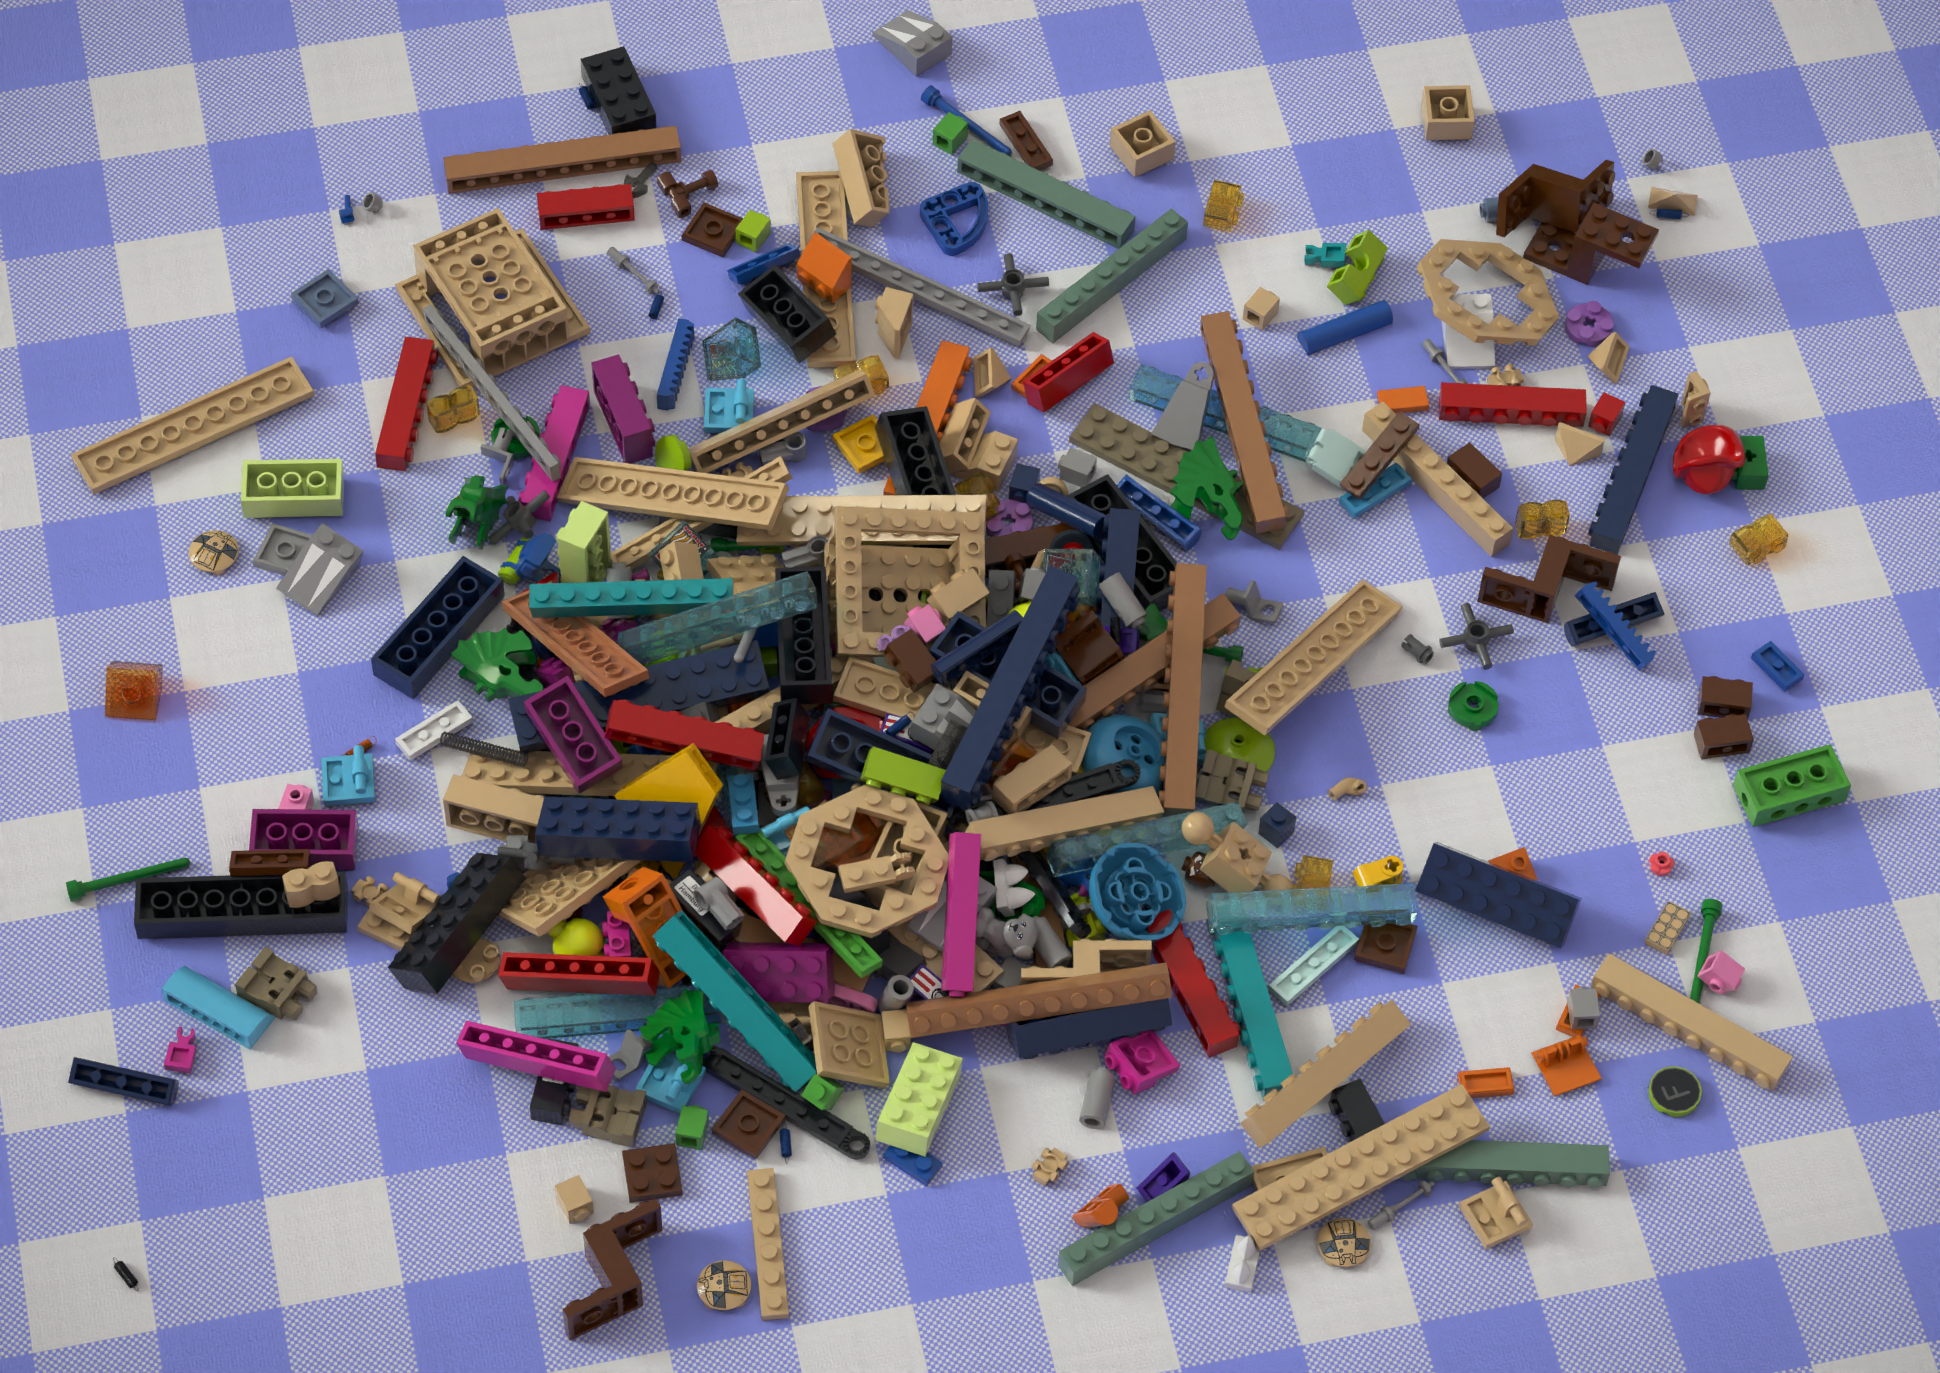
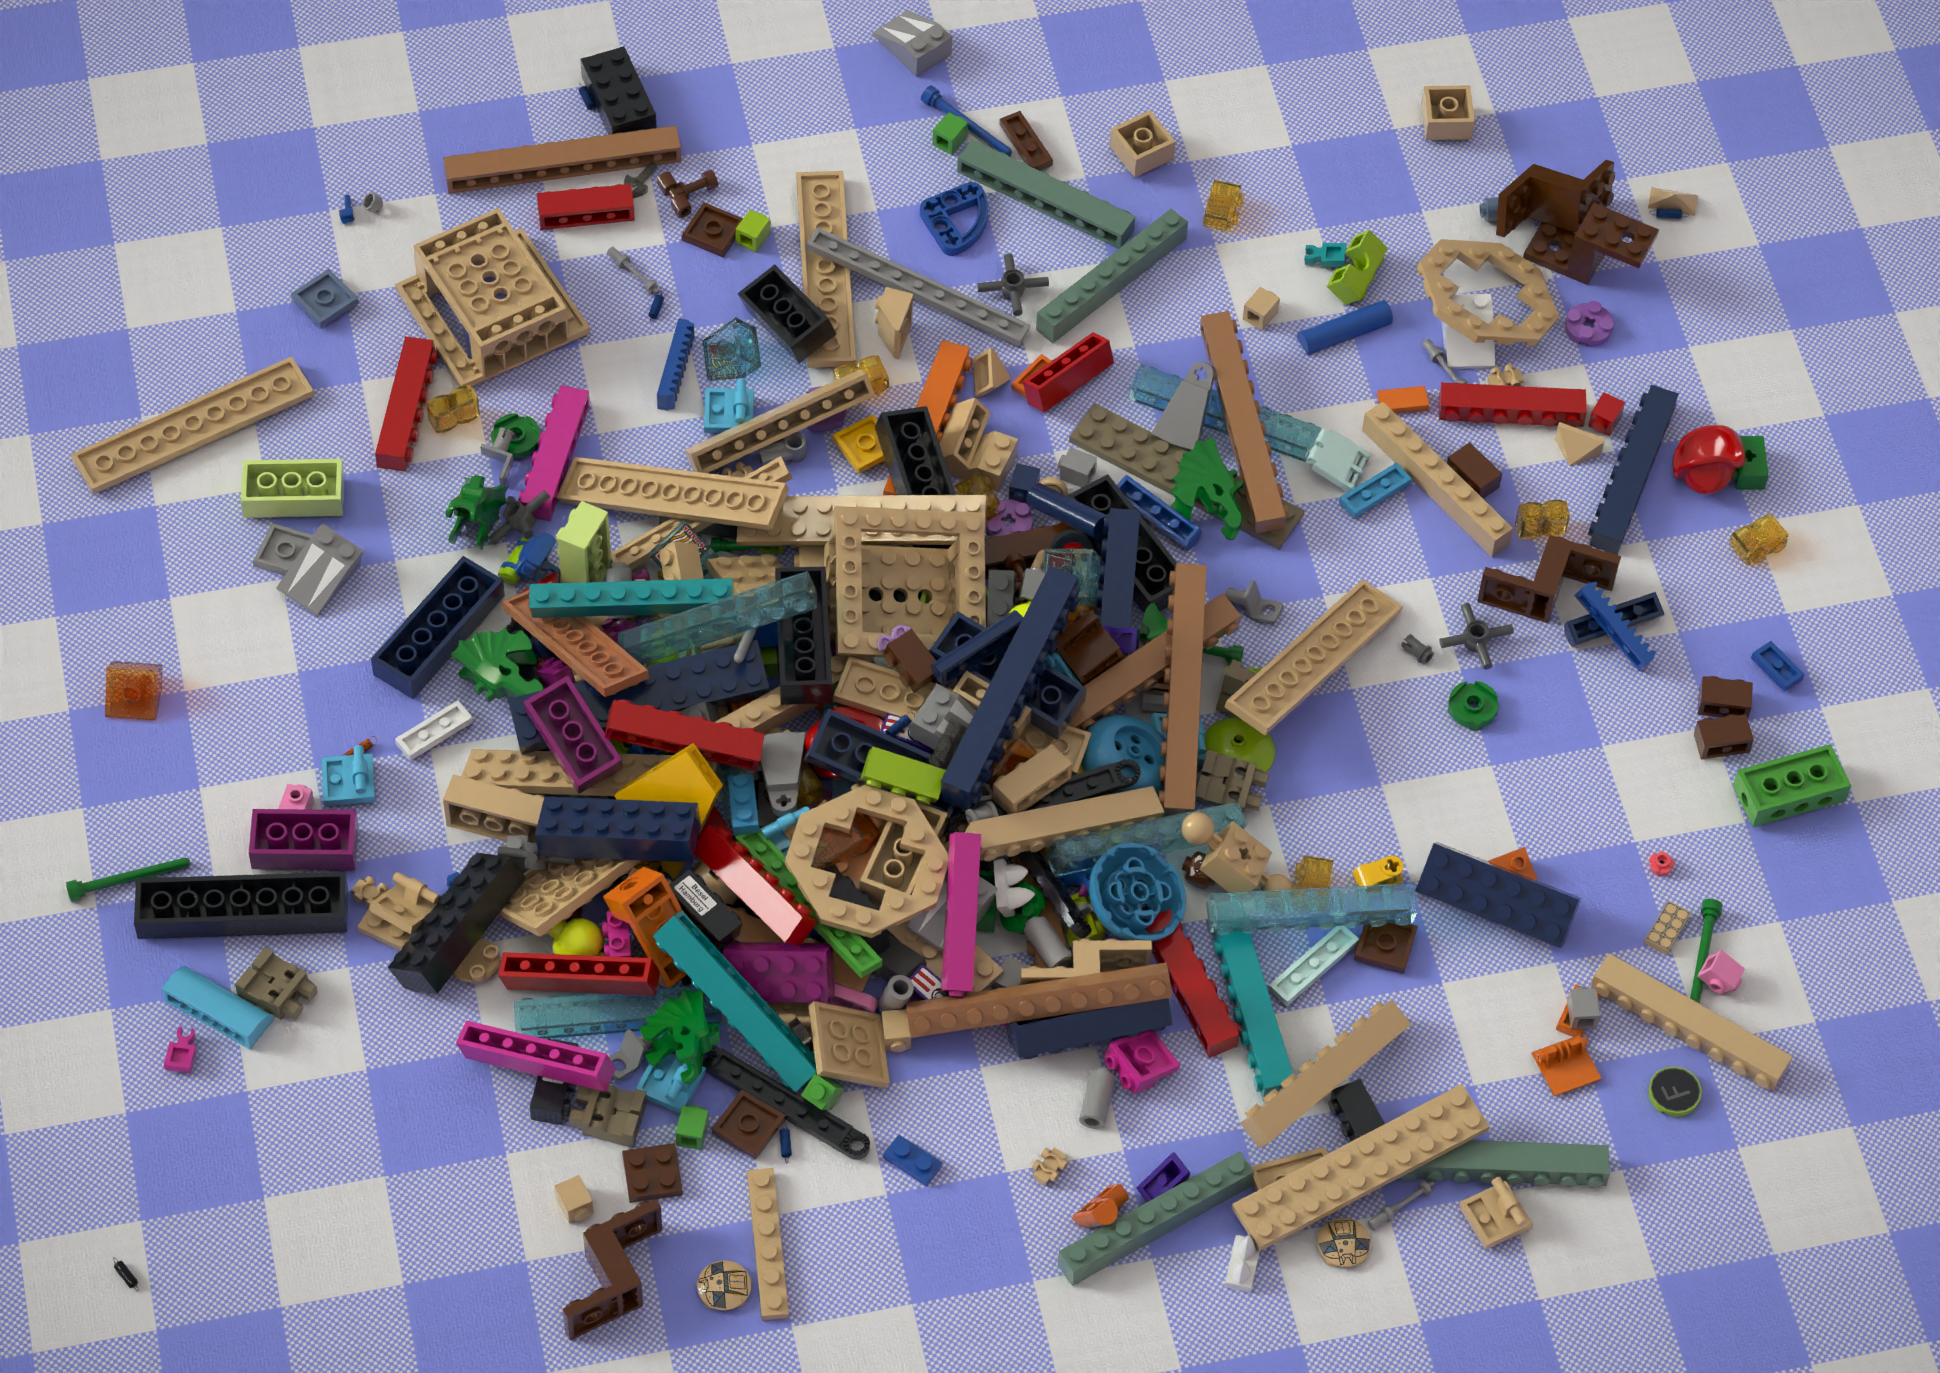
(123, 1081): dark blue brick -> none
(213, 551): tan dish -> none
(268, 861): reddish brown plate -> none
(311, 884): tan brick -> none
(487, 749): dark grey piece -> none
(488, 387): light grey plate -> none
(623, 409): magenta brick -> none
(672, 453): lime tile -> none
(716, 899): light grey piece -> none
(780, 256): blue plate -> none
(787, 738): black brick -> none
(807, 555): light grey piece -> none
(825, 268): orange slope -> none
(863, 175): tan wedge -> none
(875, 872): tan hinge -> none
(918, 1099): yellowish green brick -> none
(925, 623): bright pink brick -> none
(958, 594): tan brick -> none
(1006, 939): light grey animal -> none
(1116, 629): black piece -> none
(1123, 601): light grey brick -> none
(1277, 825): dark blue brick -> none
(1347, 786): tan arm -> none
(1379, 455): reddish brown plate -> none
(1487, 1082): orange tile -> none
(1610, 356): tan slope -> none
(1652, 159): light grey hinge -> none
(1694, 400): tan bracket -> none

